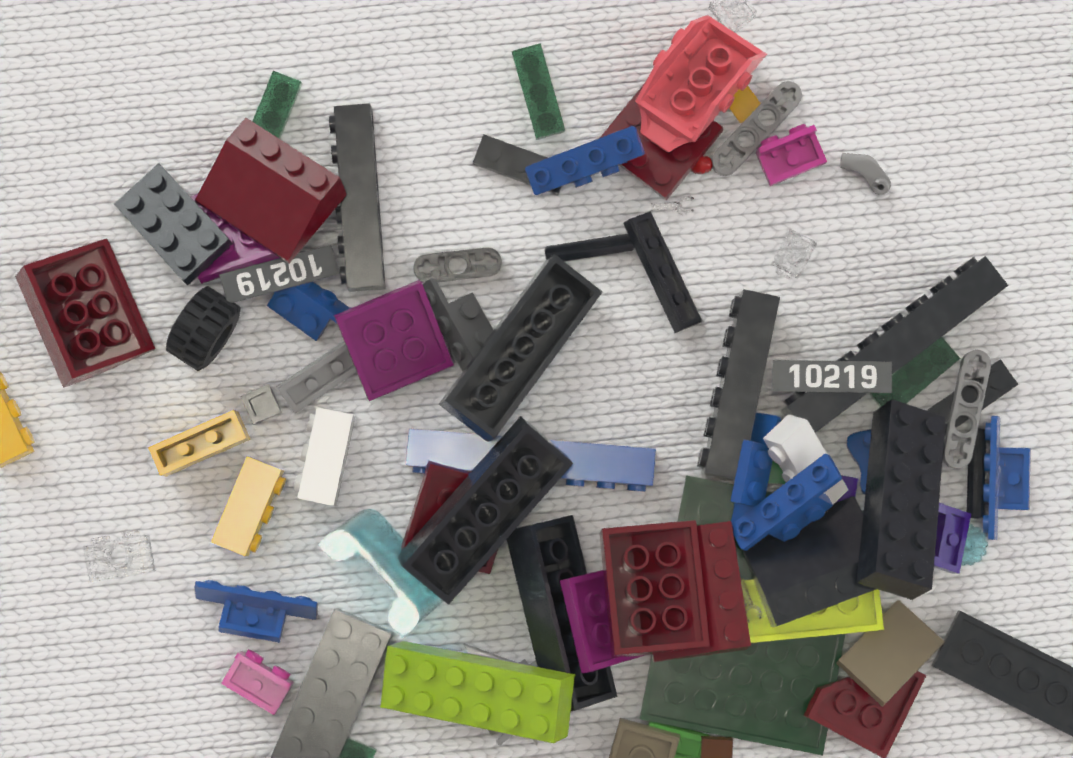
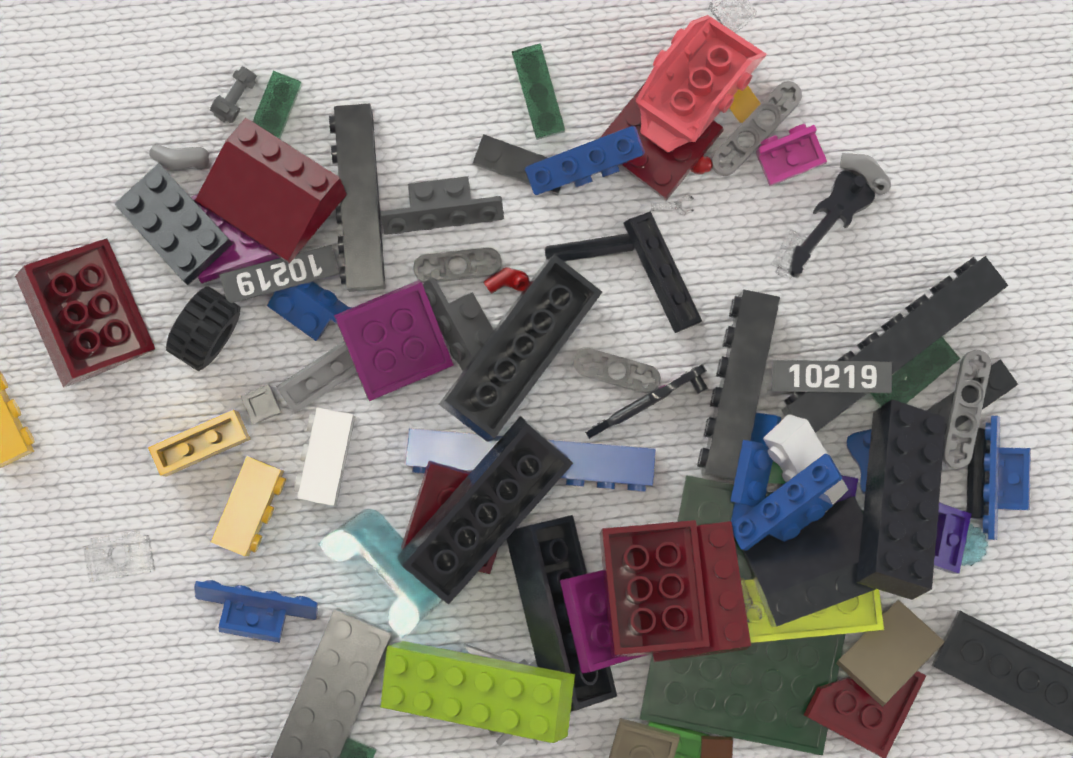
(180, 158): none -> light grey arm
(225, 108): none -> dark grey bar
(257, 681): dark pink bracket -> none
(441, 205): none -> dark grey bracket
(507, 277): none -> red arm
(641, 369): none -> dark grey beam
(651, 398): none -> black piece
(848, 196): none -> black piece

